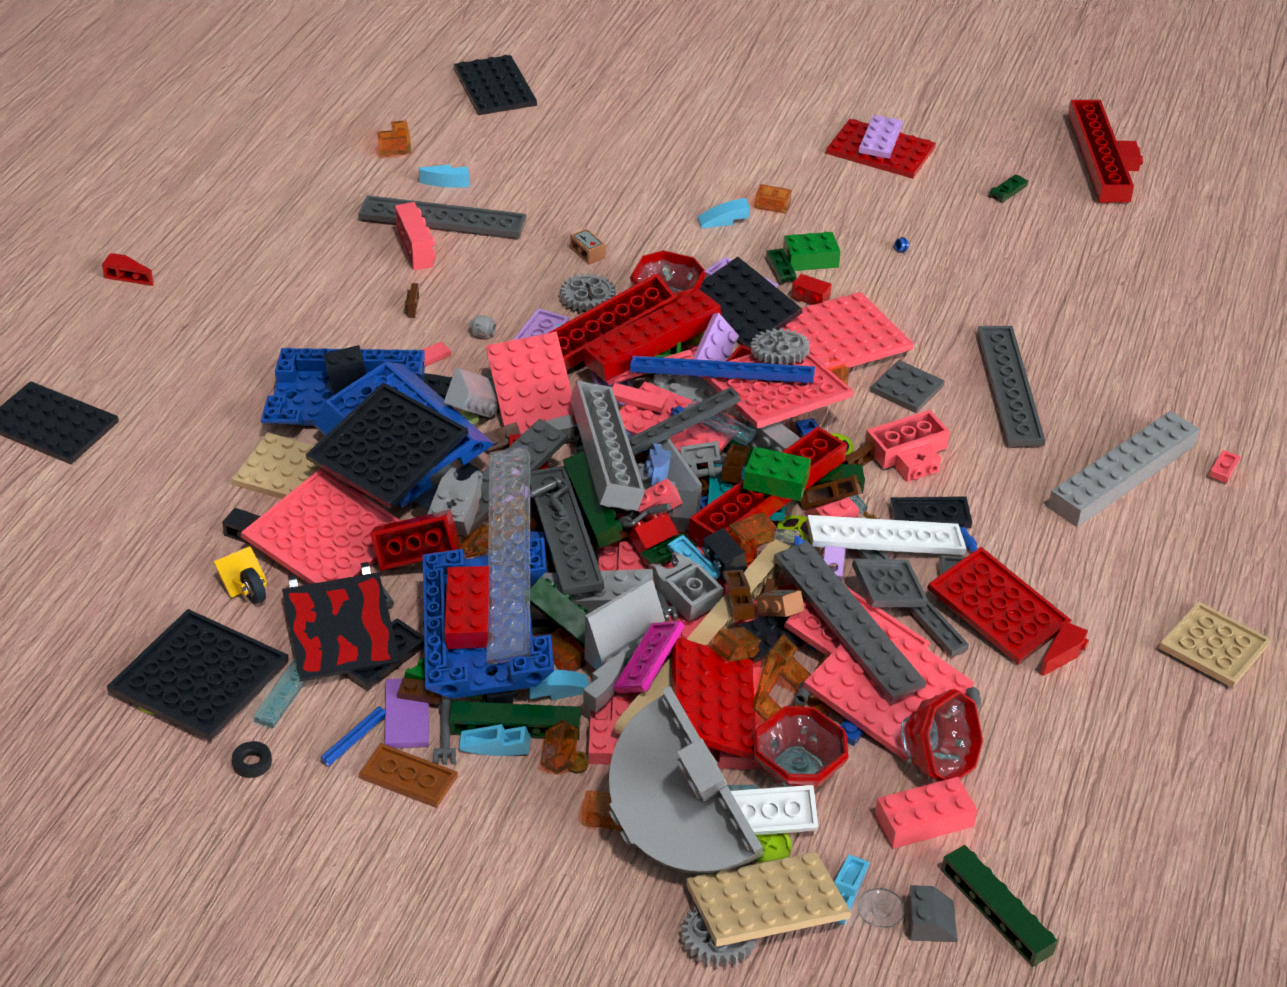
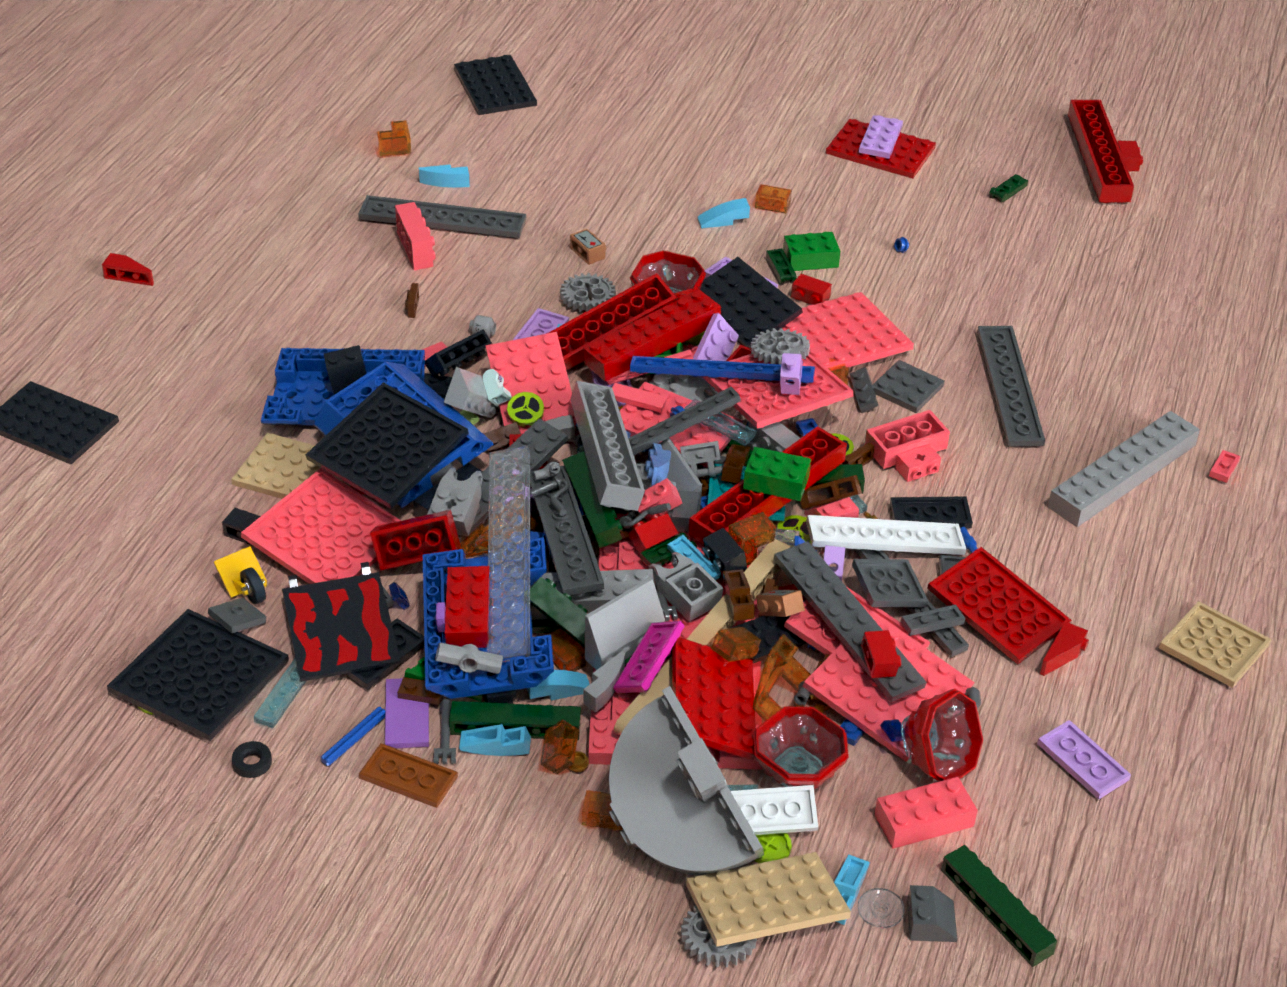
(237, 615): none -> dark grey plate
(399, 595): none -> clear blue tile
(440, 616): none -> medium lavender tile
(457, 353): none -> black brick
(469, 658): none -> light grey piece
(494, 387): none -> light aqua leg
(525, 408): none -> lime tile
(548, 471): none -> light grey arm
(791, 370): none -> lavender torso
(864, 389): none -> dark grey plate
(880, 654): none -> red brick
(892, 729): none -> clear blue tile
(932, 620): none -> dark grey plate
(1084, 759): none -> lavender plate

